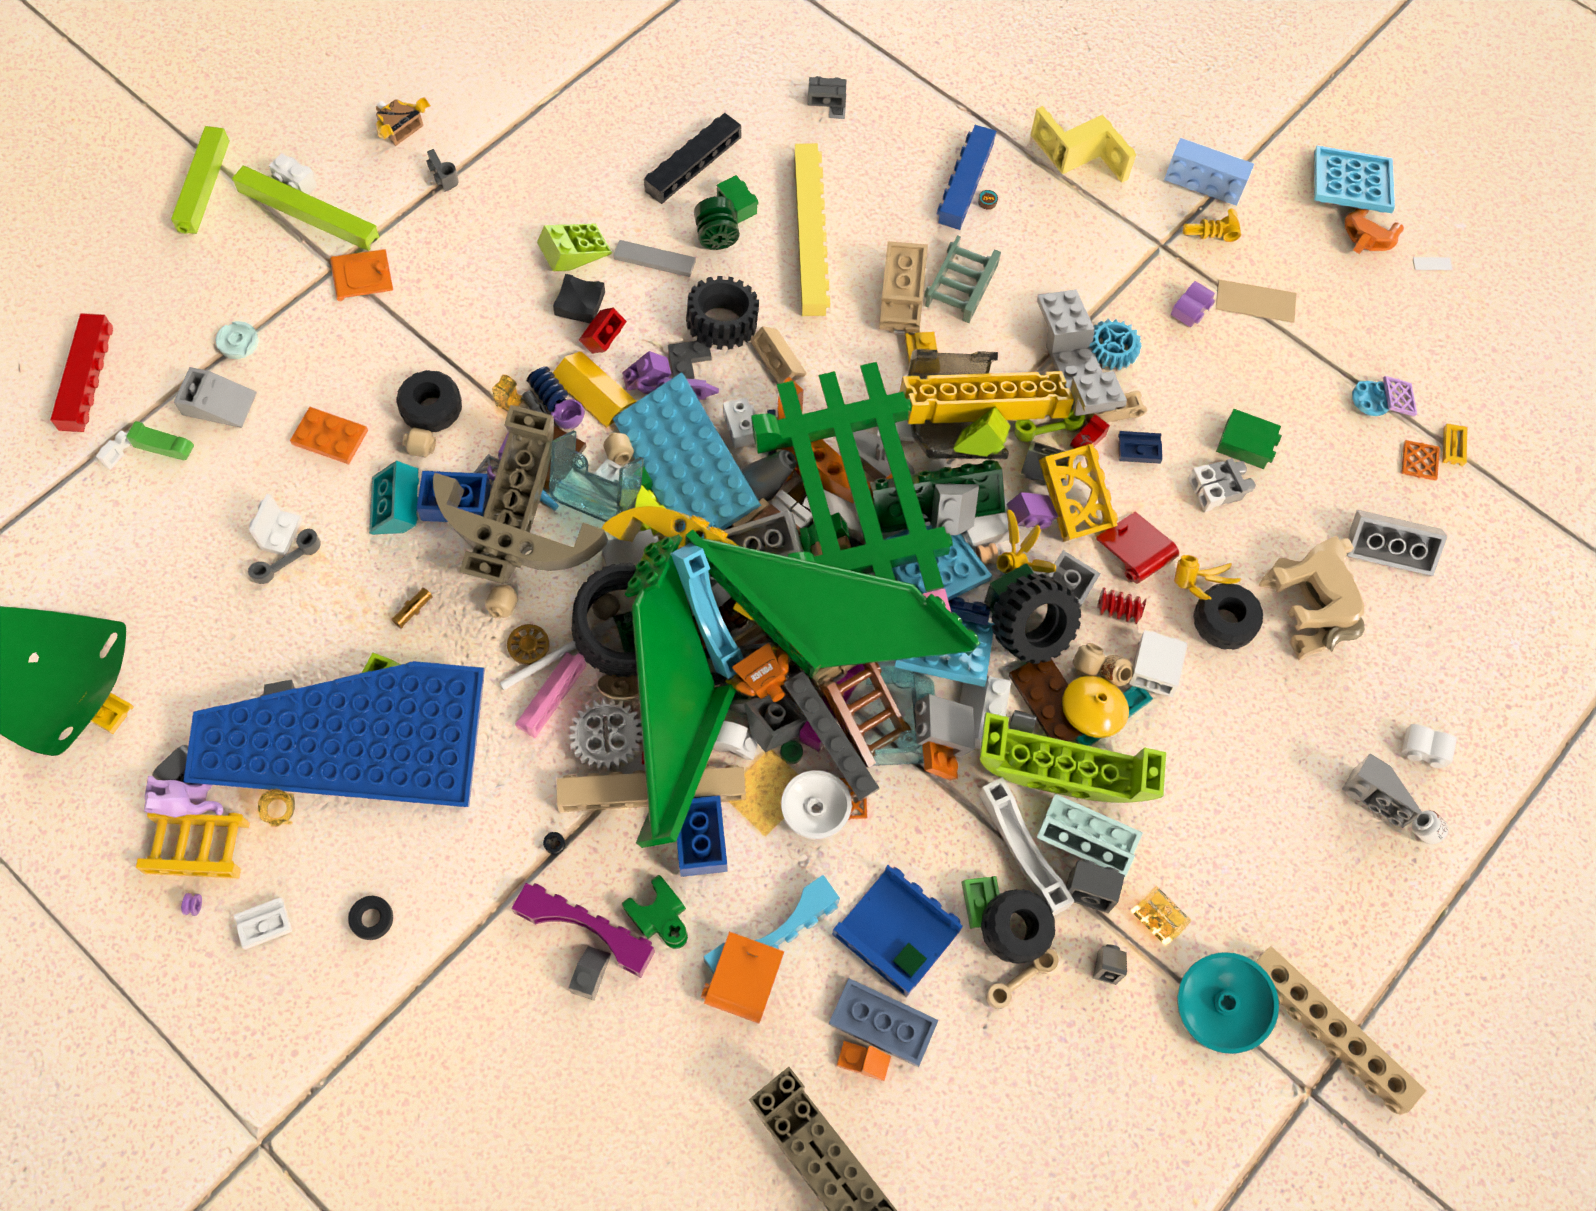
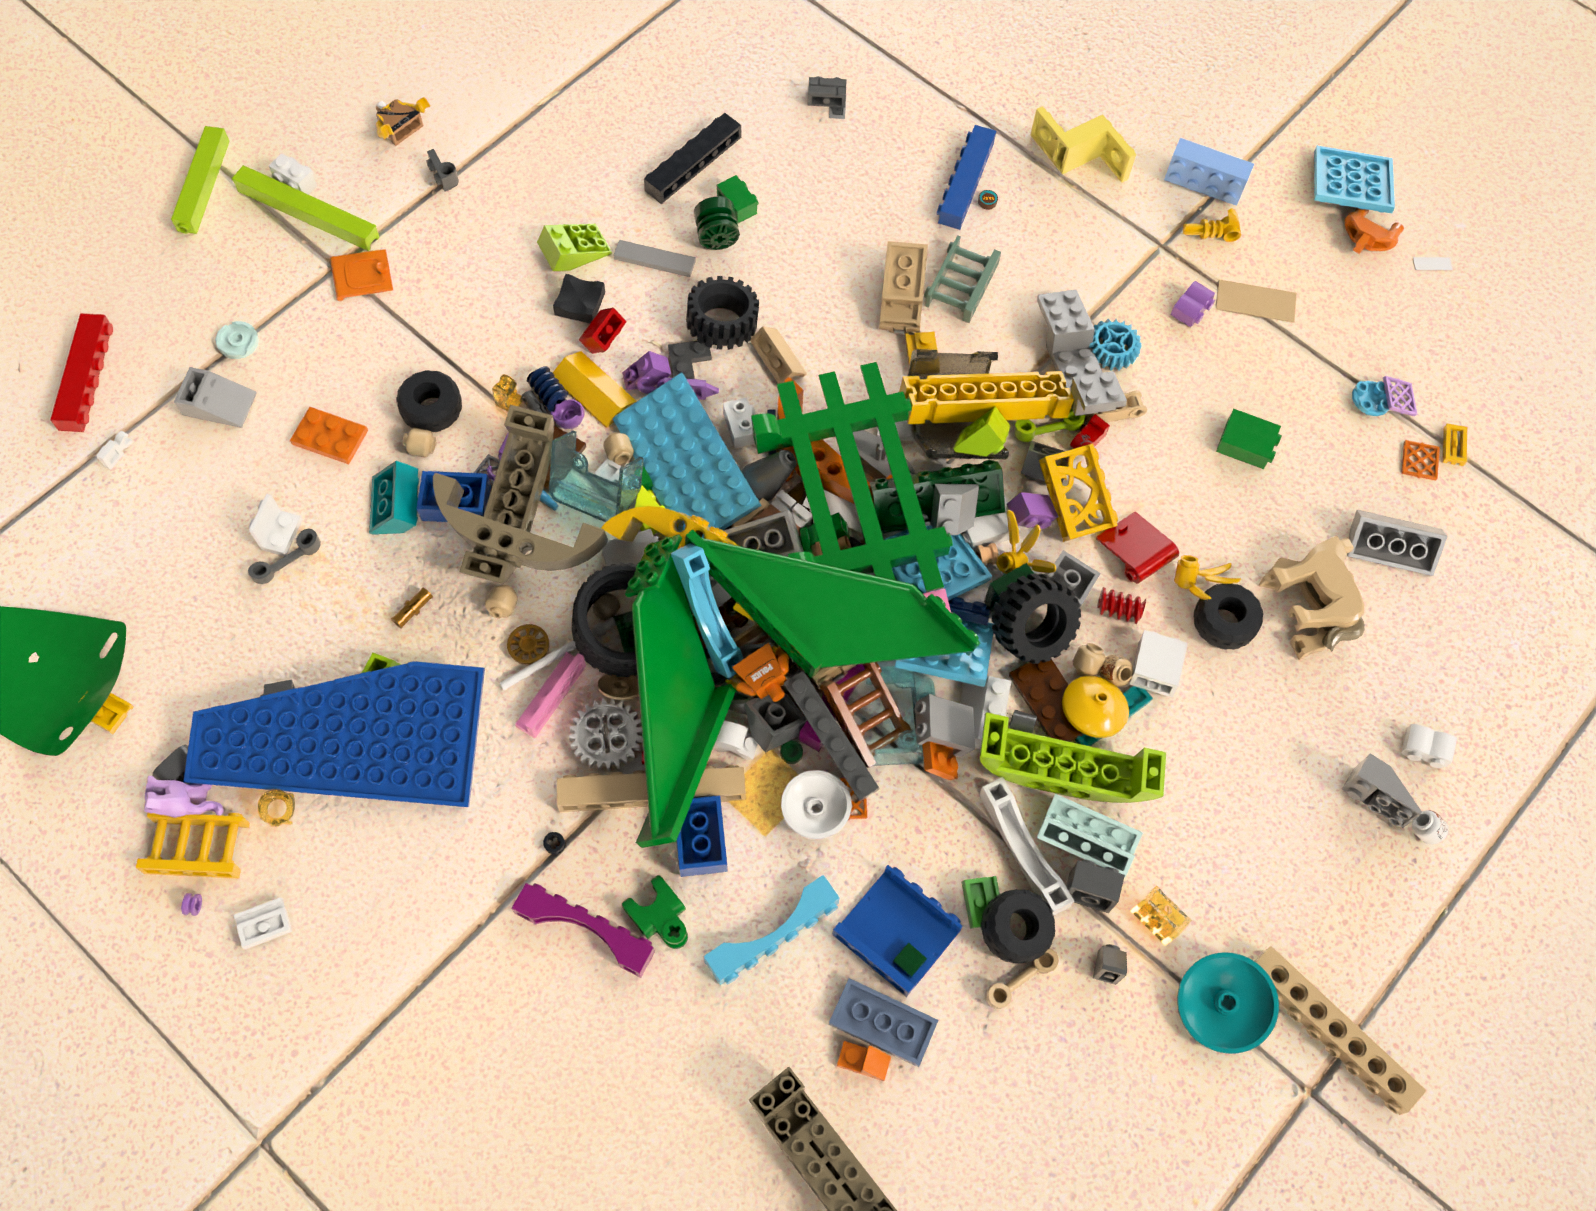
(159, 442): bright green leg -> none
(364, 904): black tyre -> none
(589, 973): dark grey slope -> none
(742, 980): orange door -> none
(810, 230): light yellow brick -> none
(1140, 447): dark blue plate -> none
(1220, 483): hips -> none

